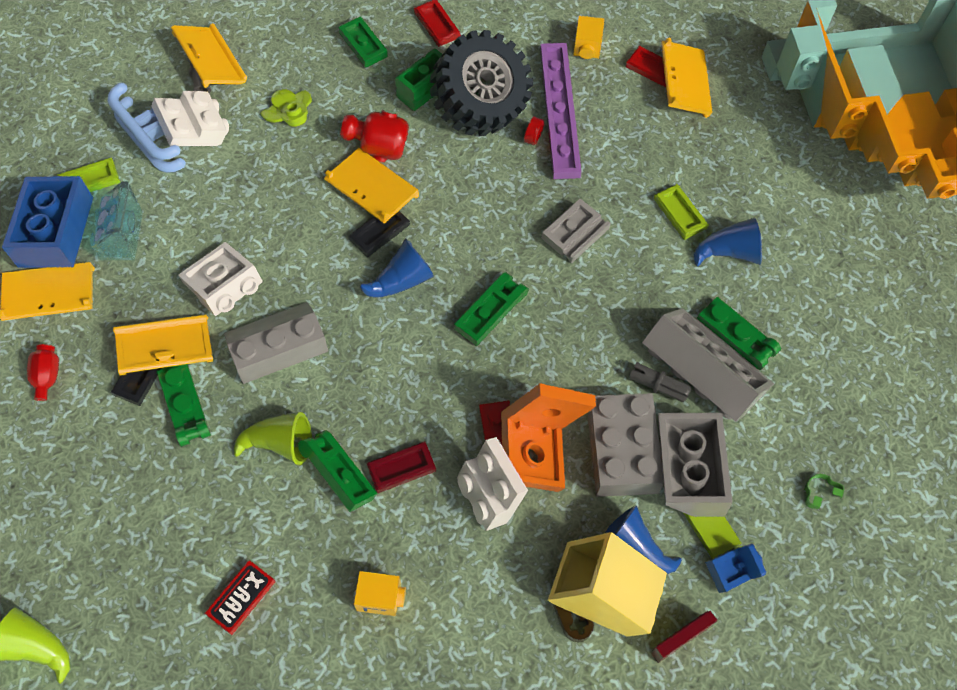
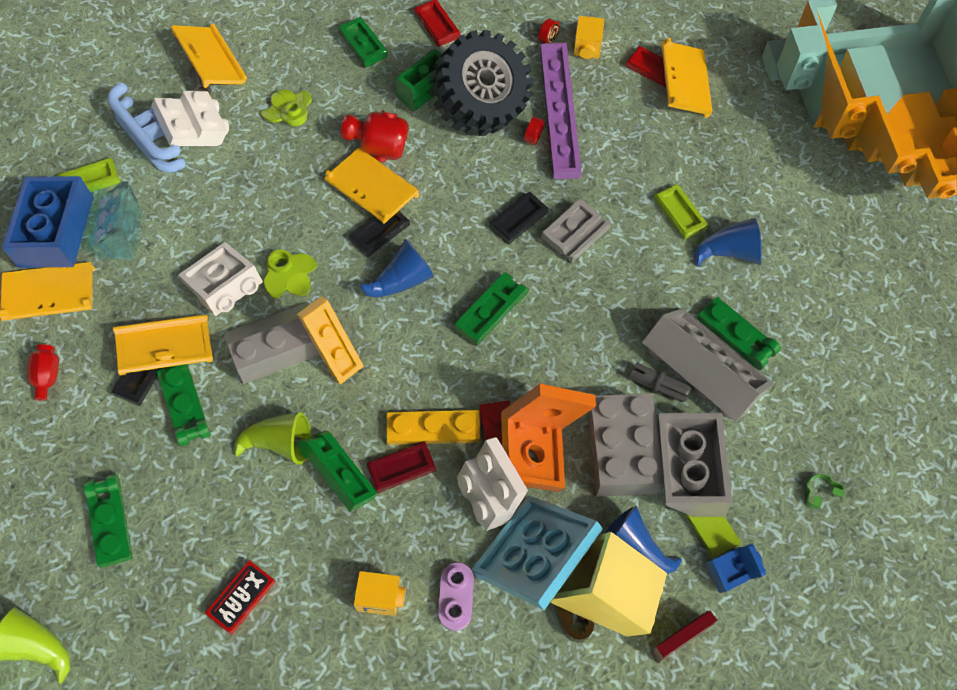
(108, 521): none -> green plate
(290, 277): none -> lime plate
(330, 339): none -> yellow plate
(433, 427): none -> yellow plate
(456, 596): none -> lavender plate
(518, 218): none -> black tile
(537, 551): none -> medium azure plate
(548, 31): none -> red tile

